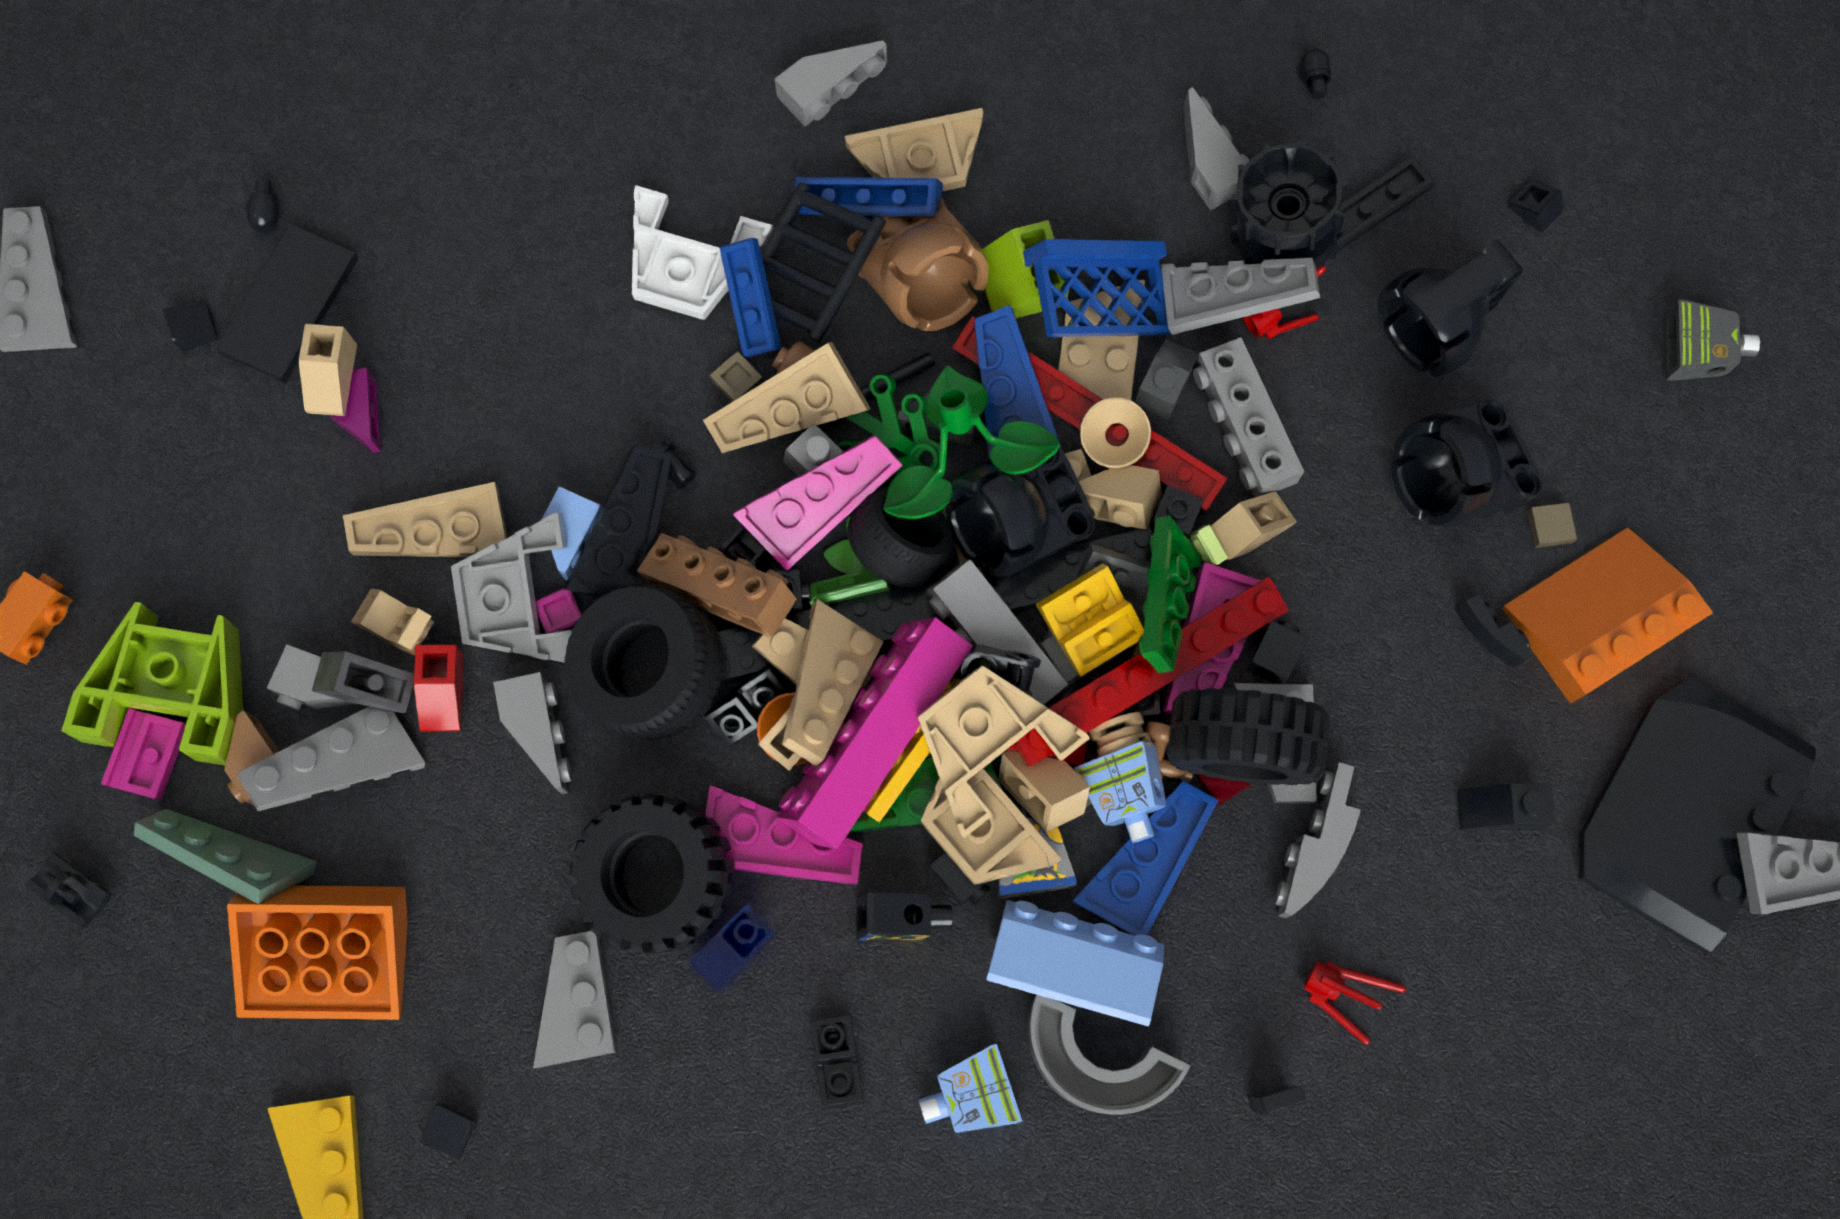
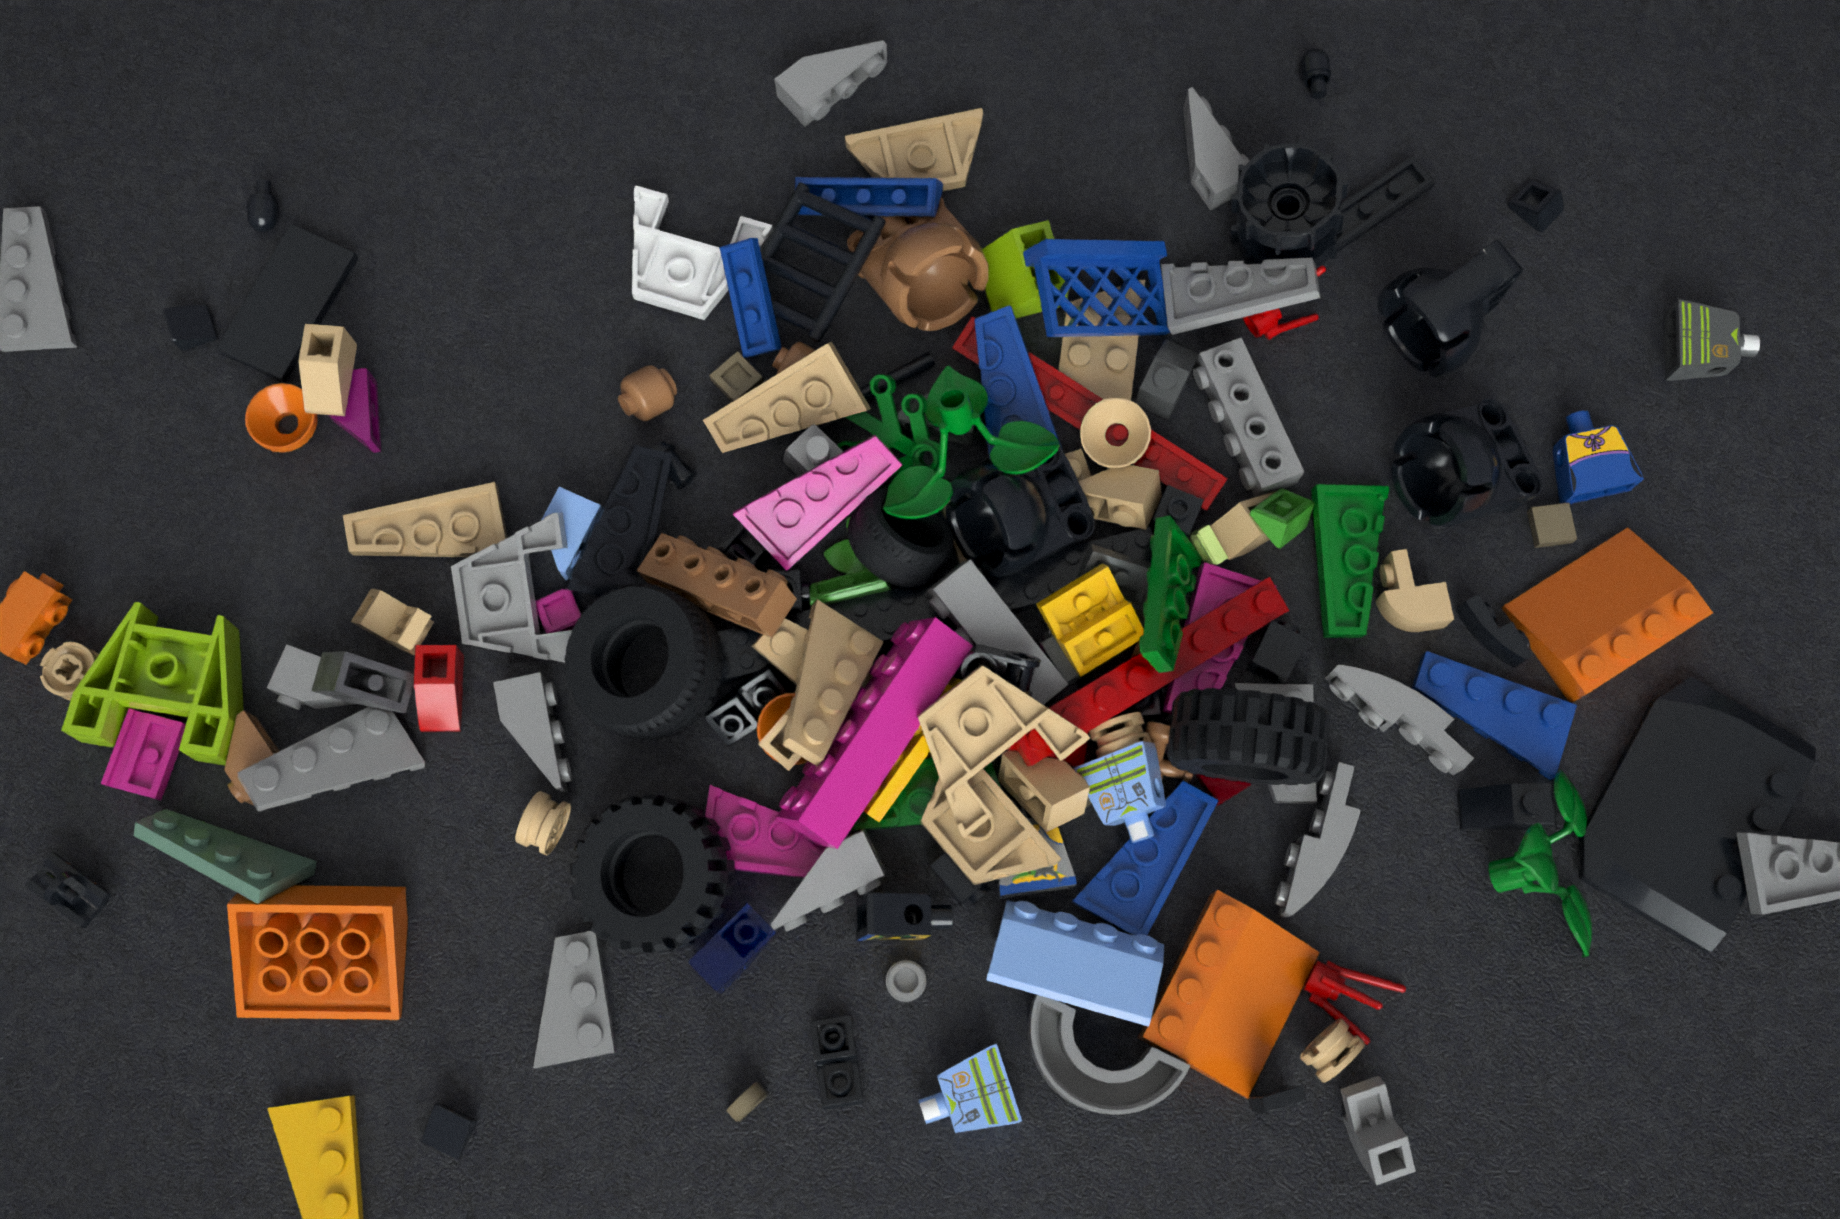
(66, 668): none -> tan wheel
(269, 408): none -> orange piece
(543, 823): none -> tan wheel
(647, 393): none -> medium nougat head
(747, 1102): none -> dark tan tile
(833, 875): none -> light grey slope
(905, 981): none -> light grey tile
(1229, 993): none -> orange slope
(1282, 516): none -> bright green slope
(1332, 1050): none -> tan wheel
(1346, 550): none -> green wing
(1374, 1132): none -> light grey brick
(1390, 702): none -> light grey slope
(1408, 605): none -> tan brick
(1513, 715): none -> blue wing
(1535, 862): none -> green plant
(1592, 461): none -> blue torso

